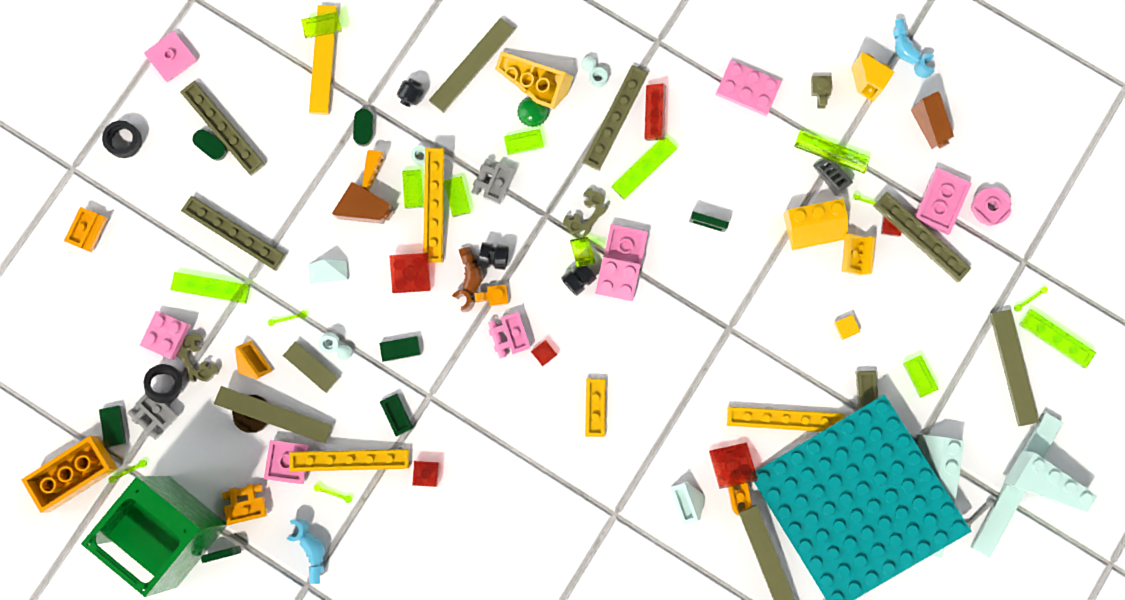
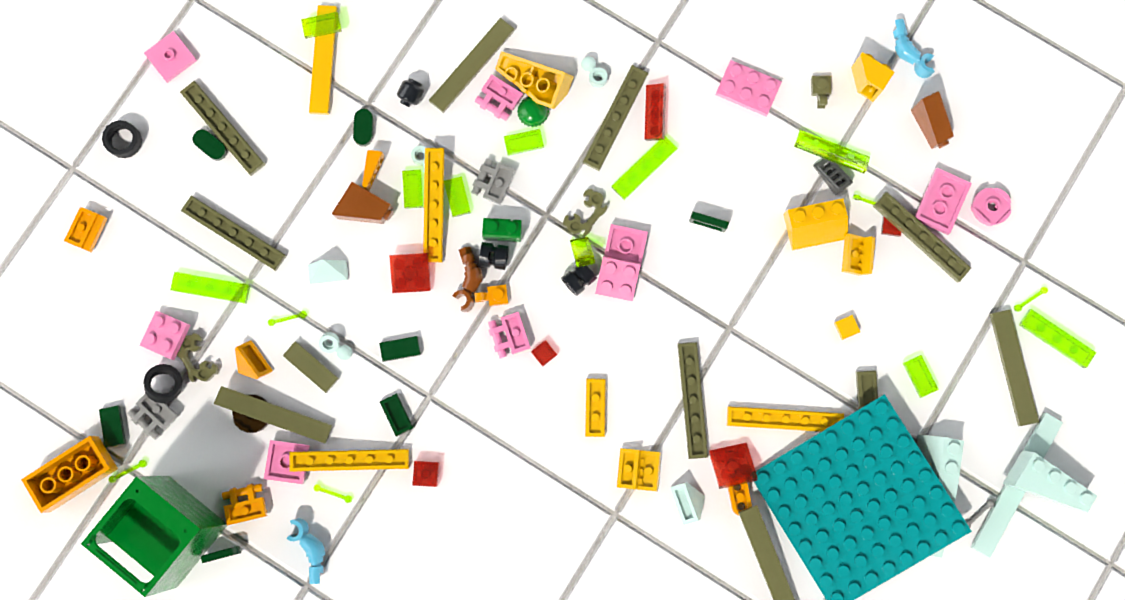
(501, 92): none -> bright pink plate
(502, 230): none -> green brick
(639, 469): none -> yellow slope
(692, 400): none -> olive tile

